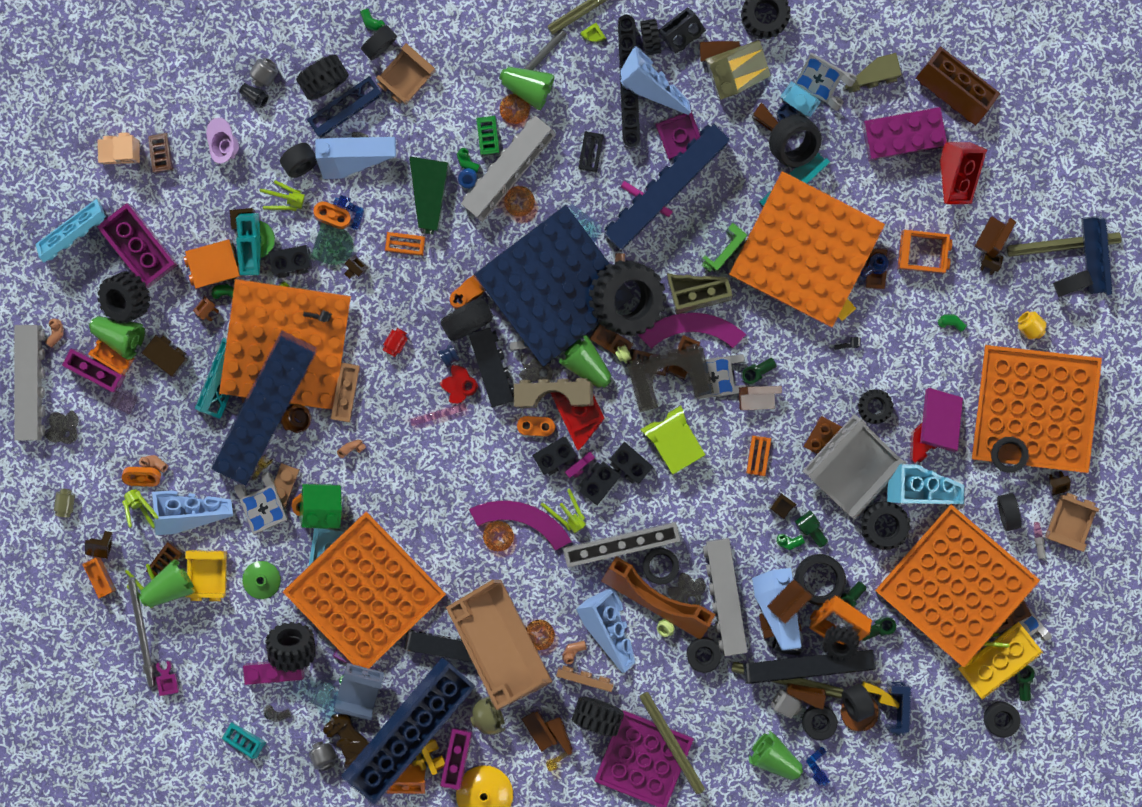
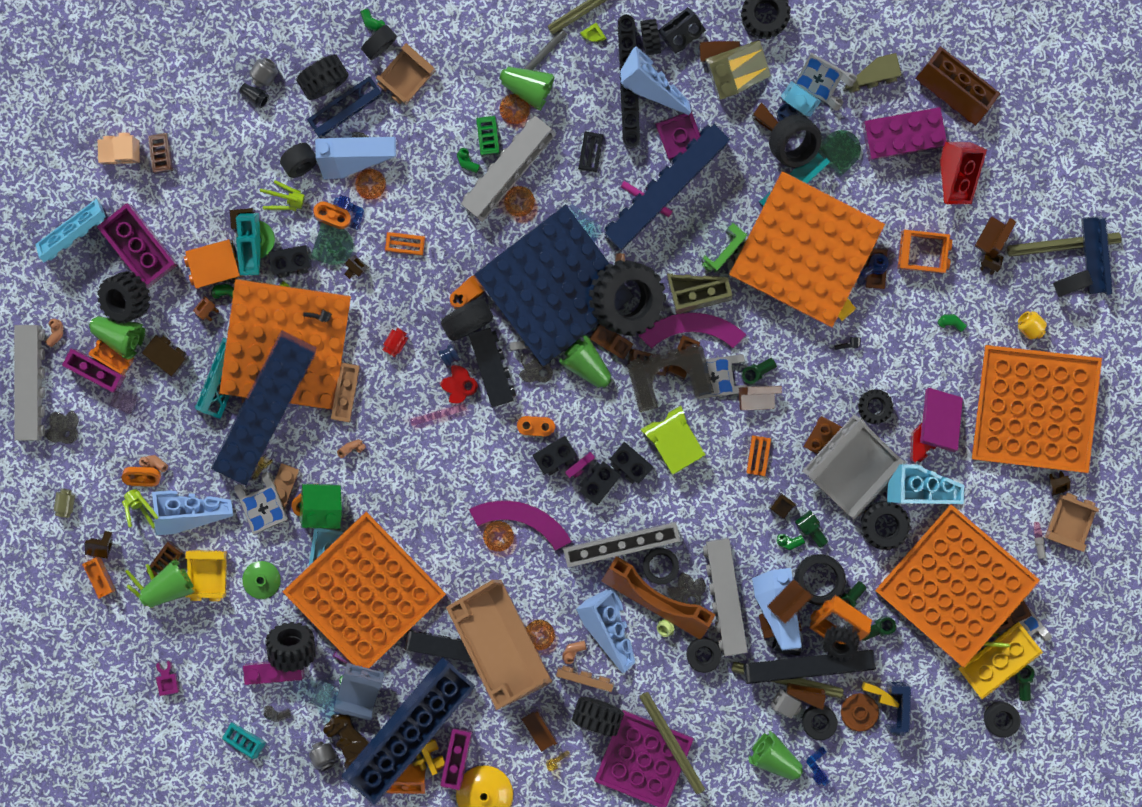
(148, 666): flat silver bar -> none
(221, 141): lavender piece -> none
(300, 413): reddish brown hair -> none
(377, 190): none -> clear orange gear
(429, 187): dark green slope -> none
(467, 178): blue tile -> none
(487, 718): olive cylinder -> none
(529, 394): dark tan arch -> none
(558, 730): reddish brown slope -> none
(575, 522): lime plant -> none
(579, 420): red wing -> none
(623, 354): yellowish green plate -> none
(841, 149): none -> clear green tile
(858, 702): black tyre -> none
(1009, 469): black tyre -> none
(1009, 511): black tyre -> none

